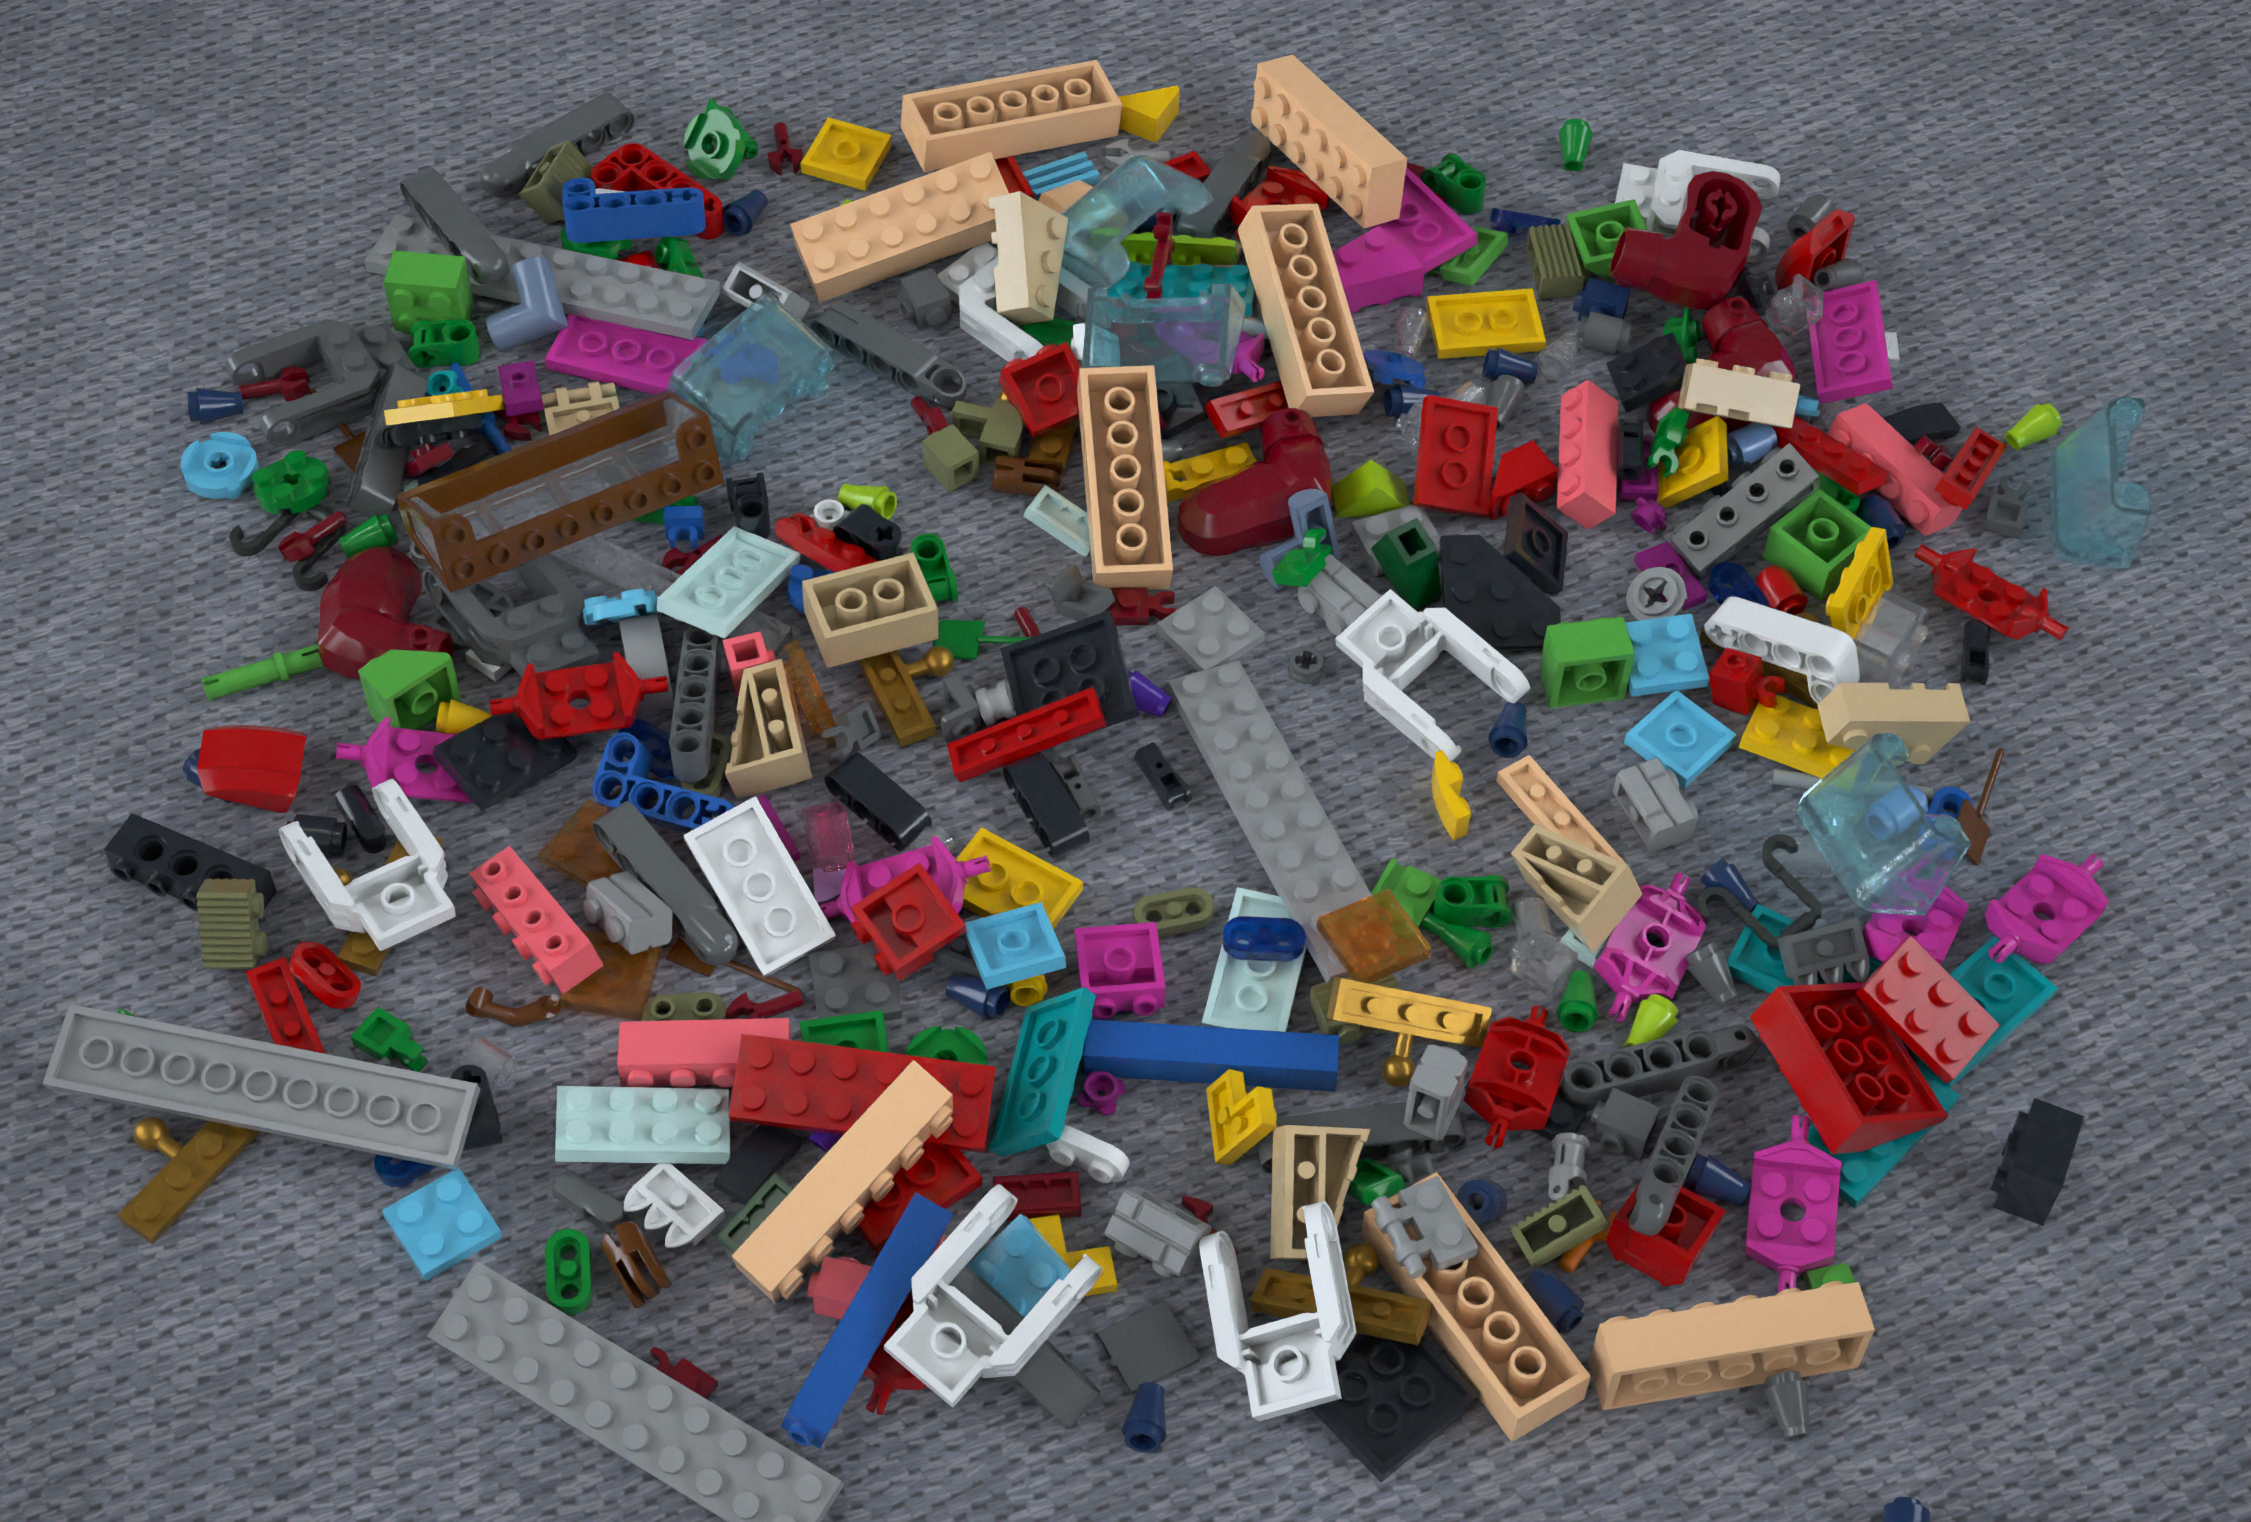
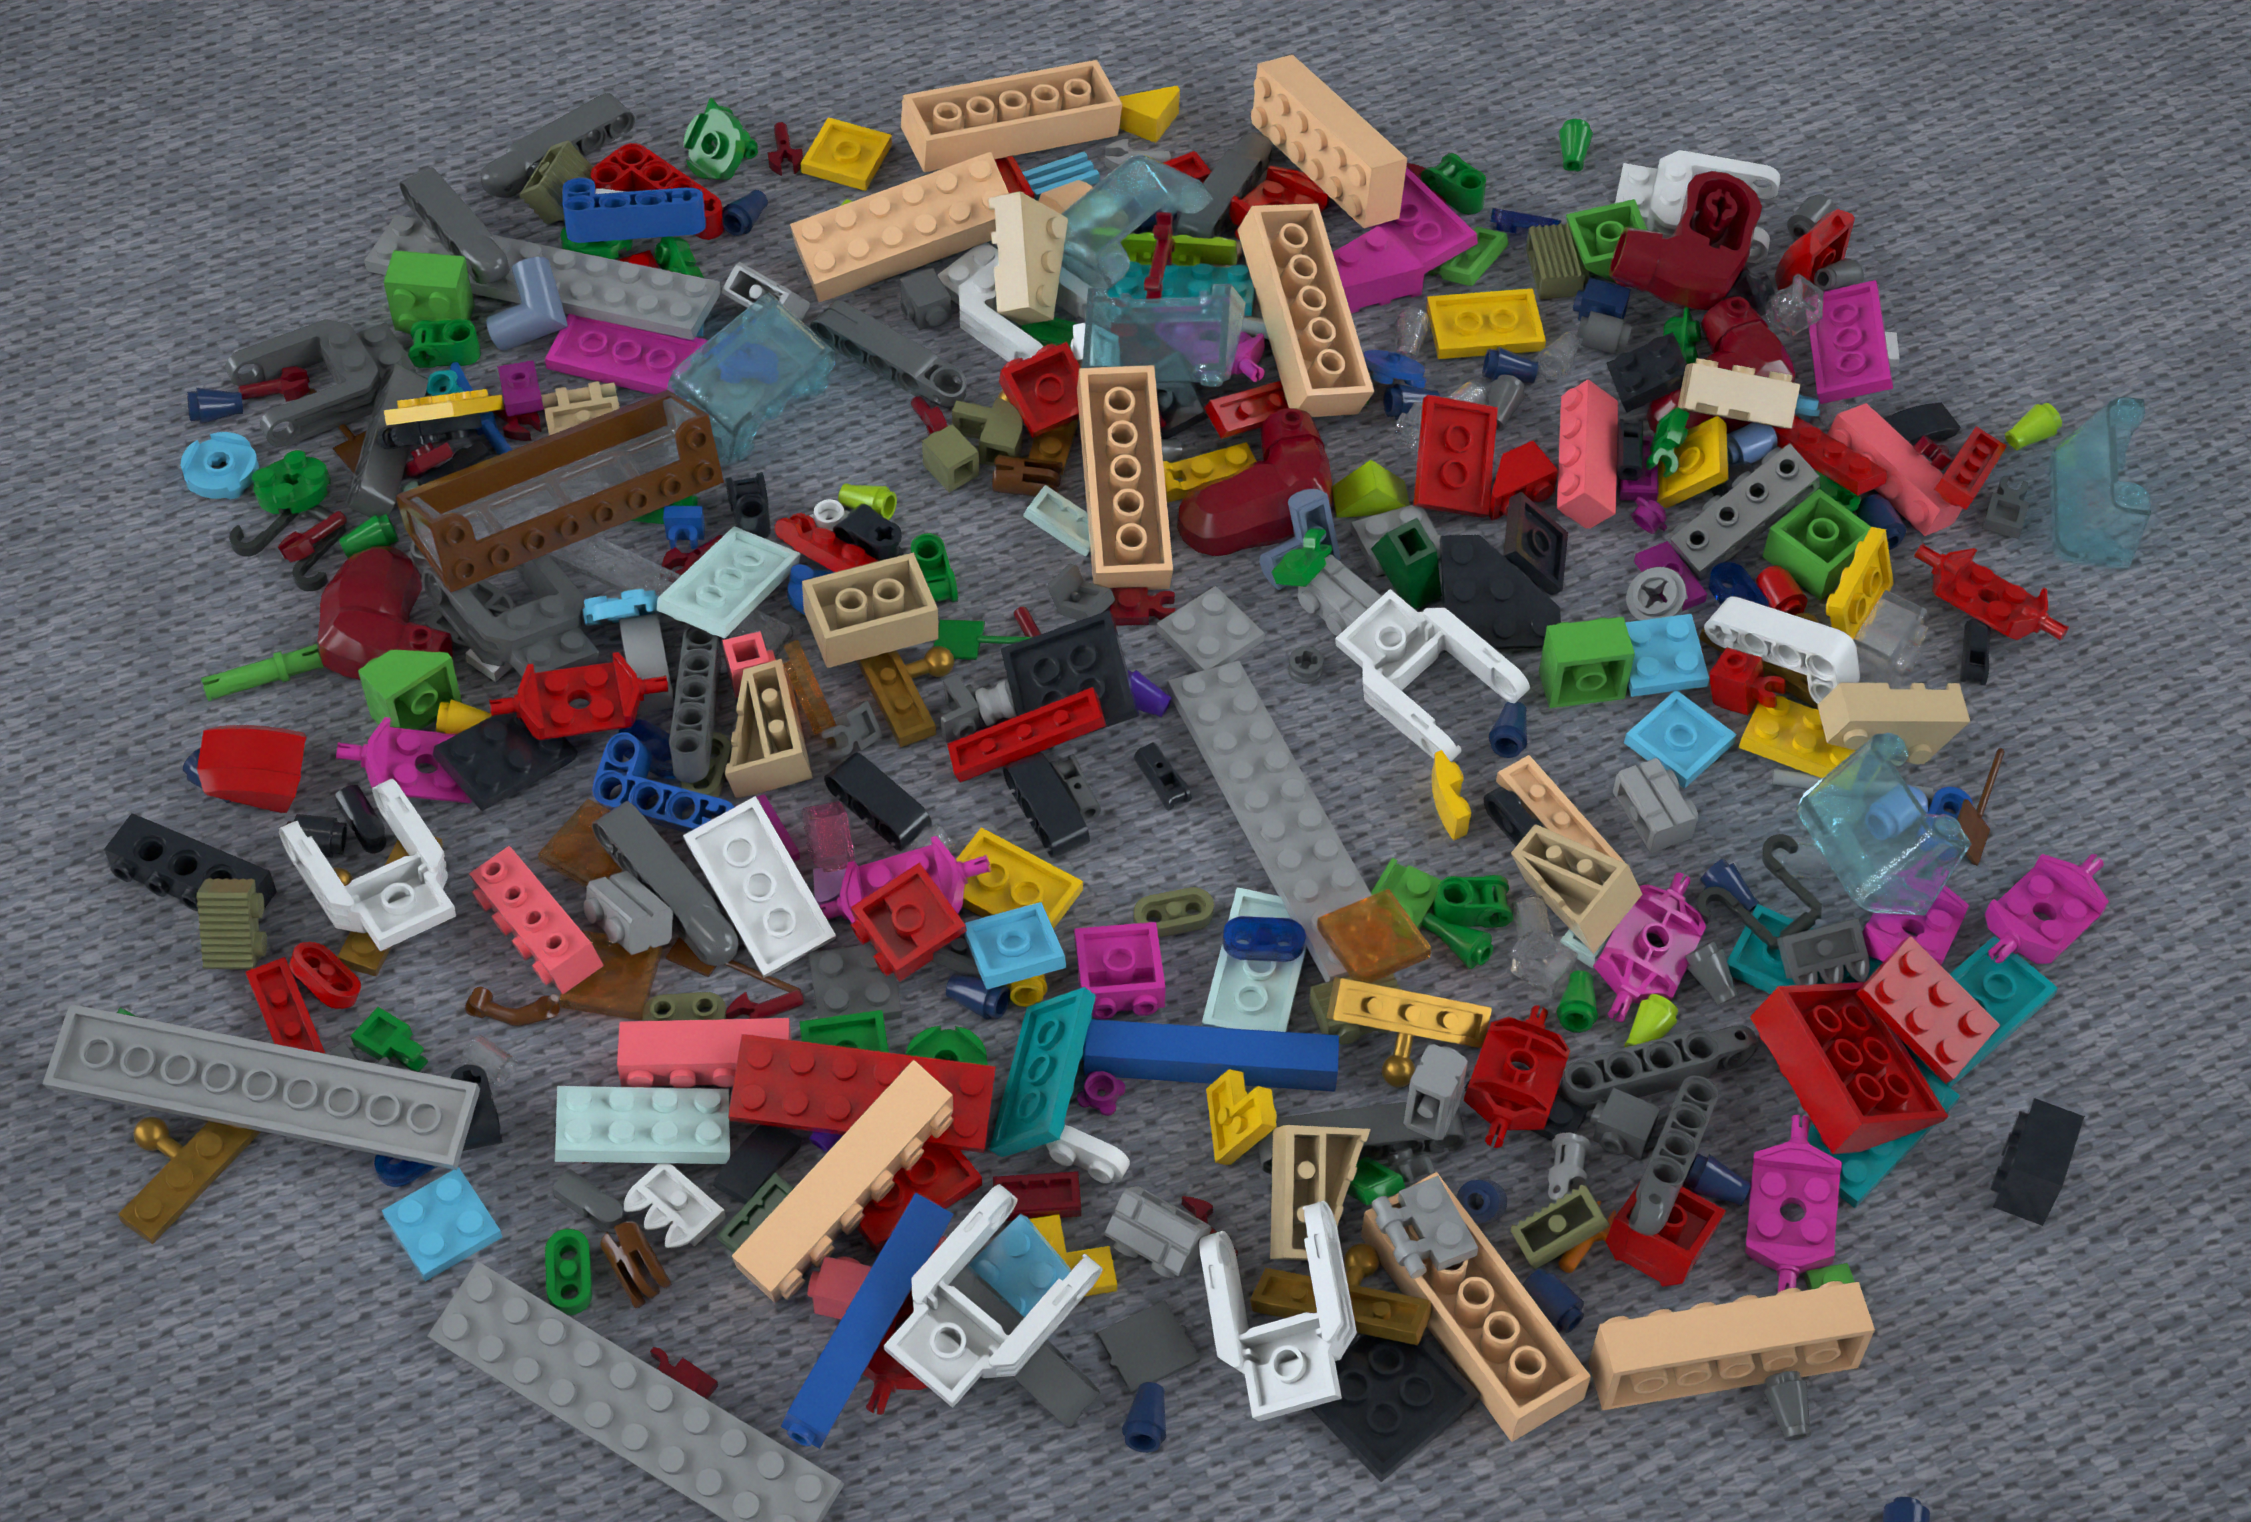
(1508, 814): none -> black plate

